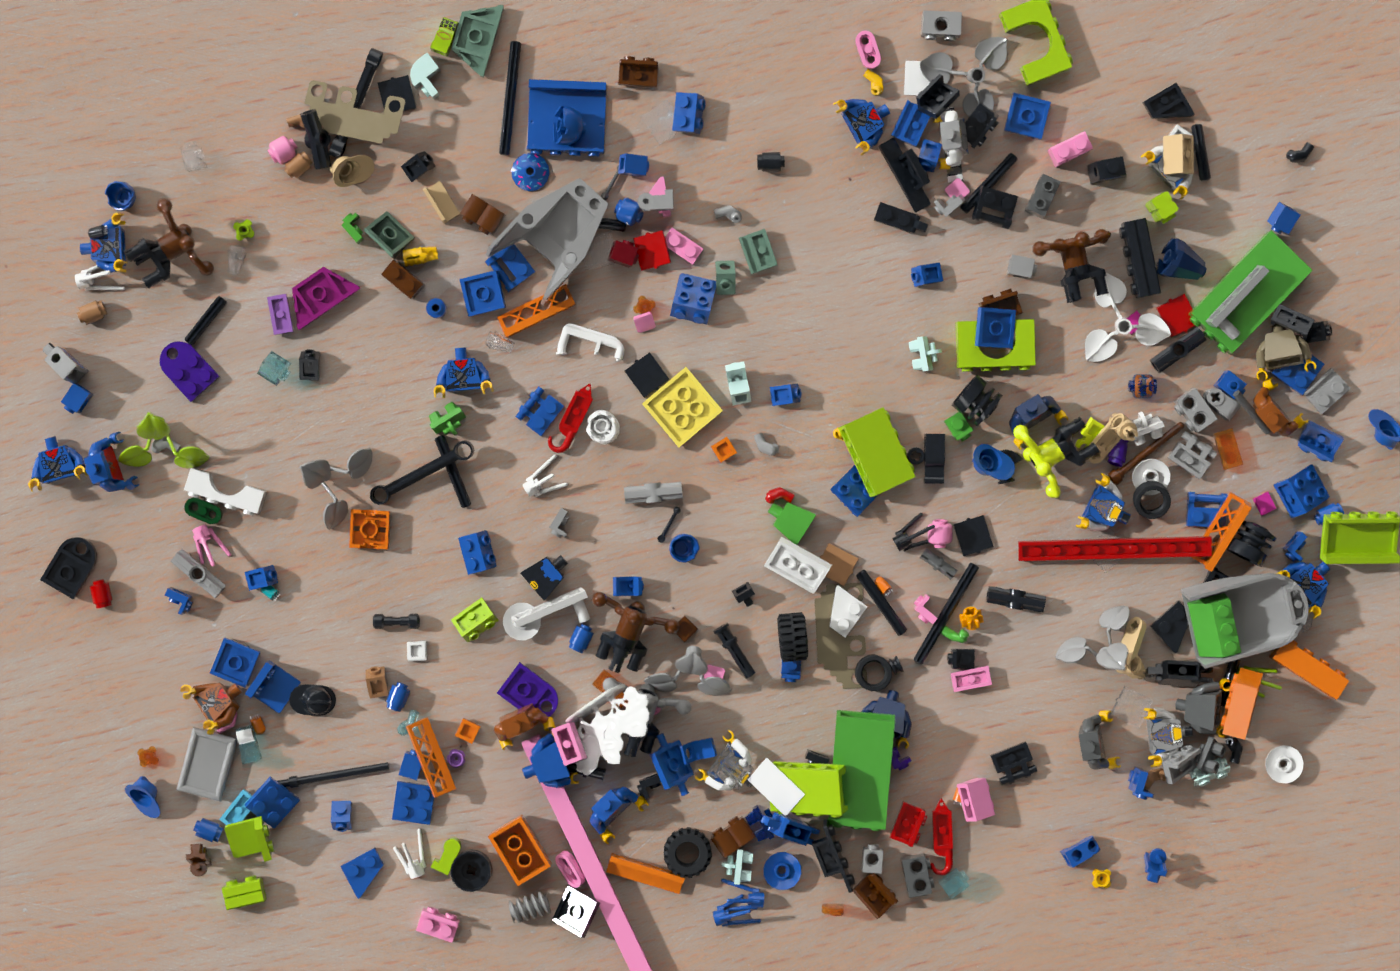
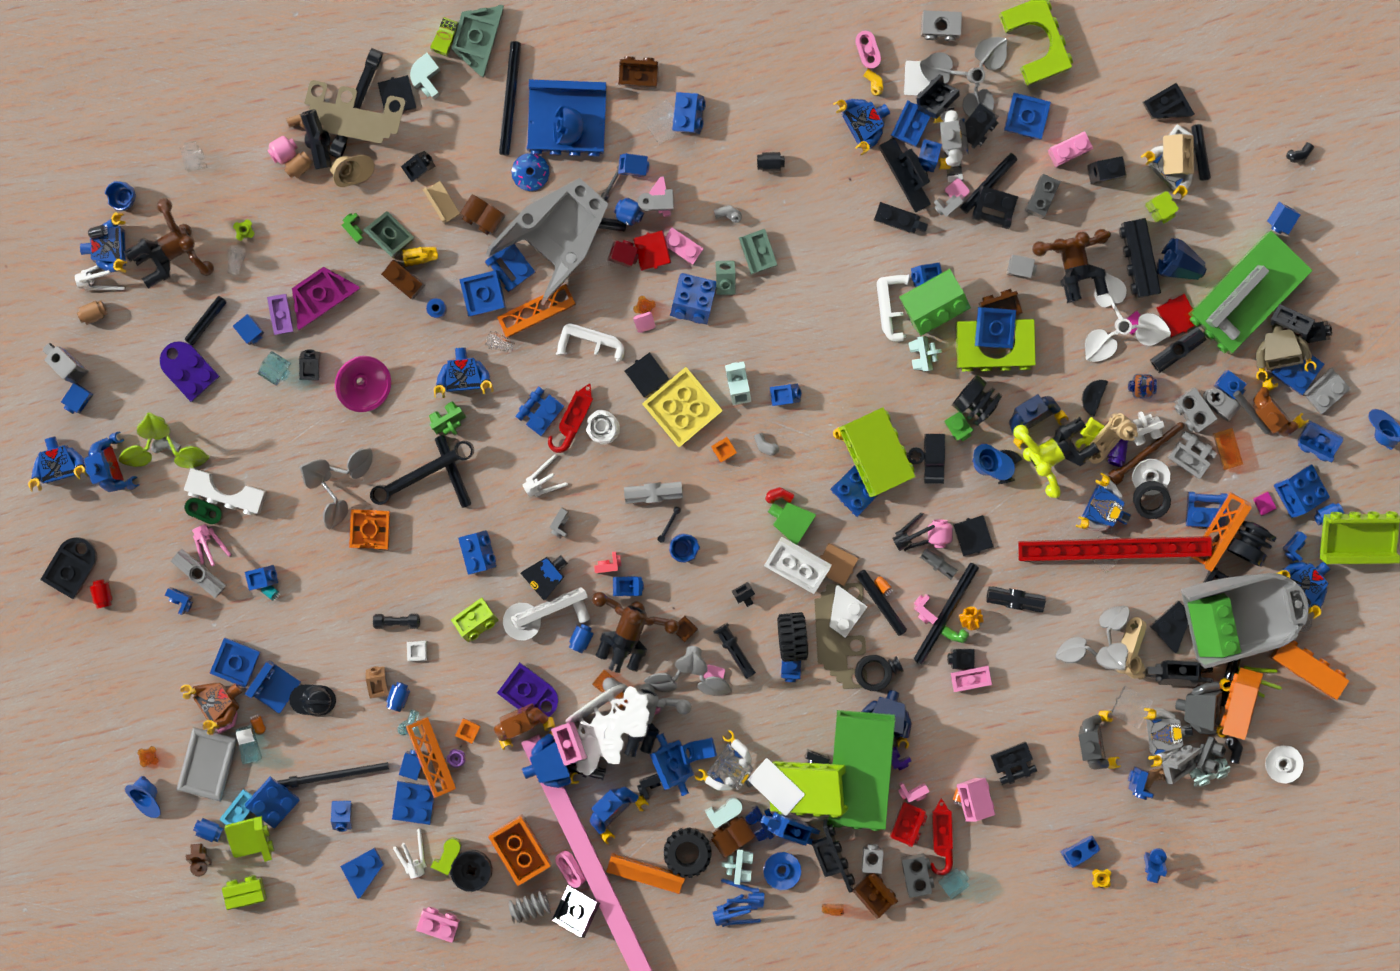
(249, 330): none -> blue brick
(370, 391): none -> dark pink dish
(605, 566): none -> coral bracket
(724, 813): none -> light aqua leg
(884, 305): none -> white piece
(917, 793): none -> bright pink bracket
(935, 302): none -> bright green slope
(1092, 396): none -> black tile

